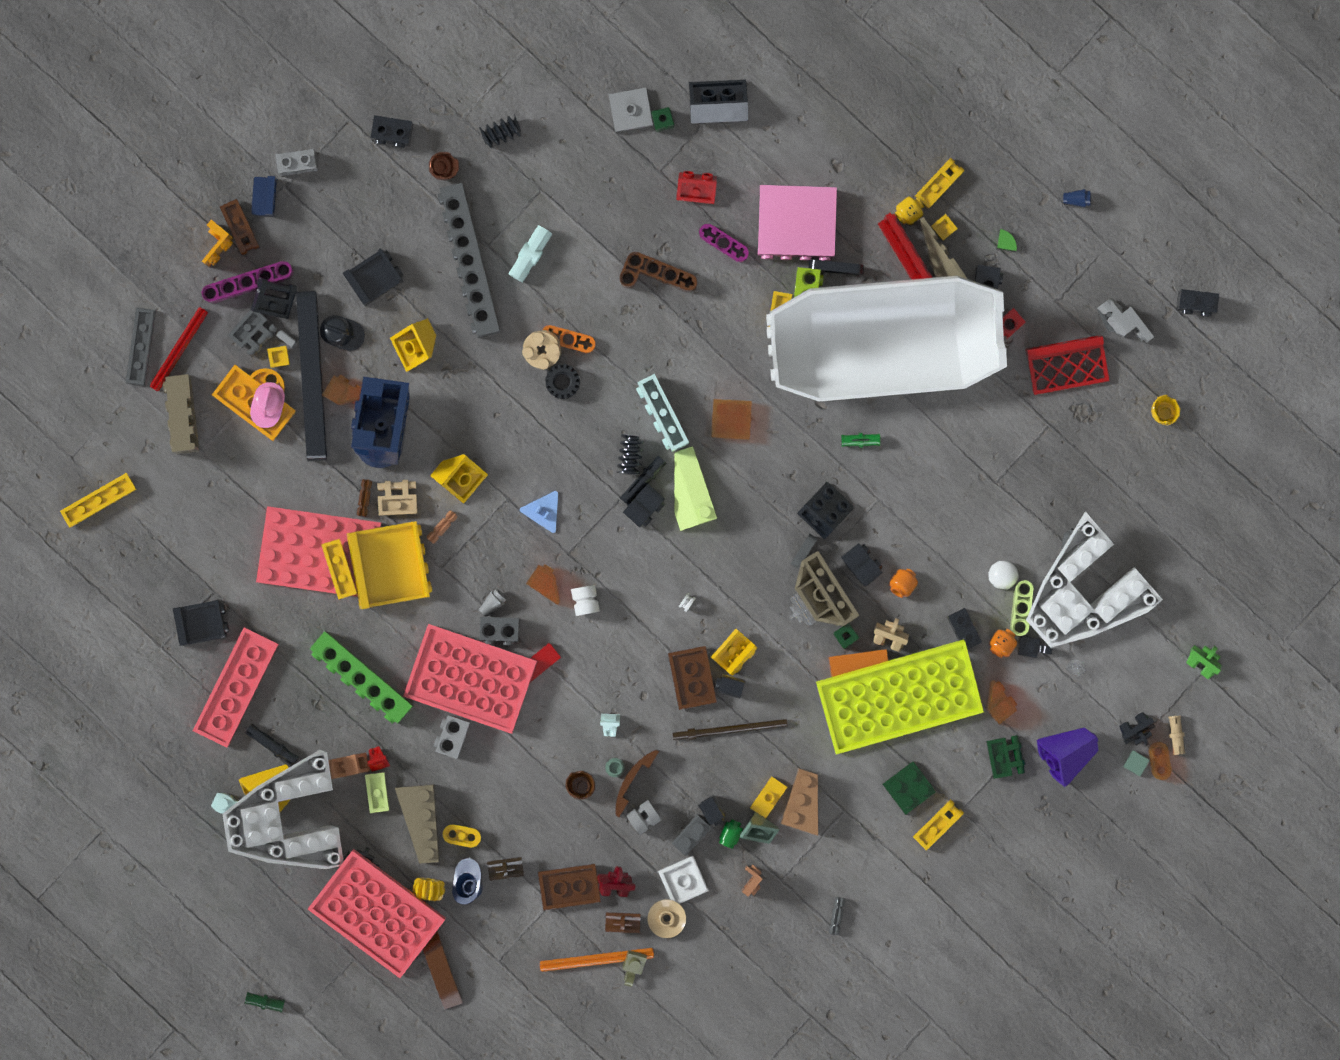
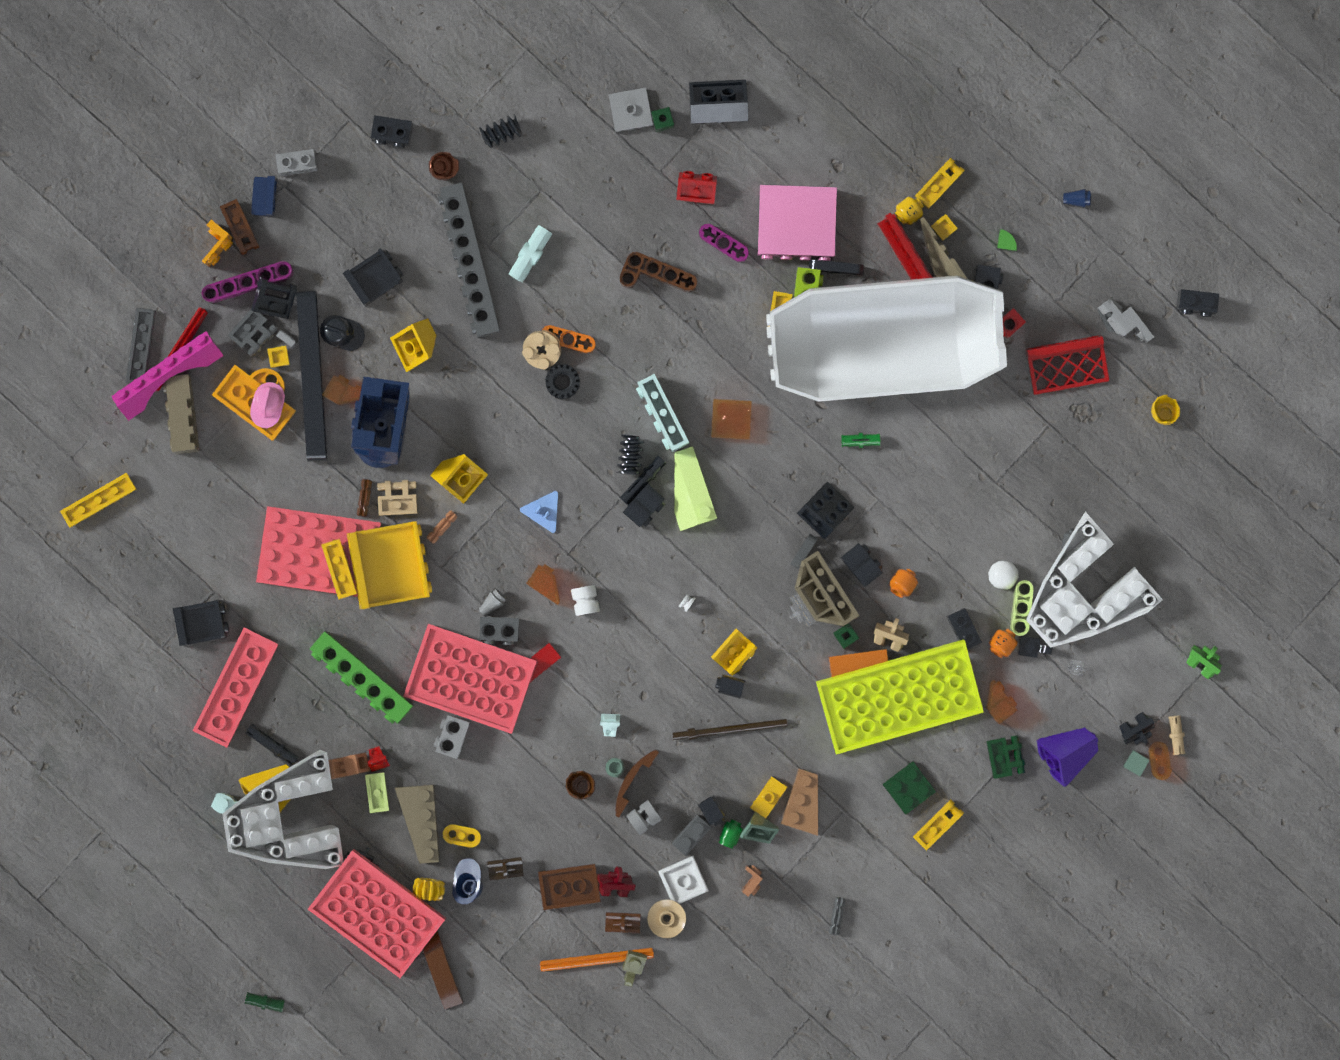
(197, 353): none -> dark pink arch
(692, 677): reddish brown plate -> none

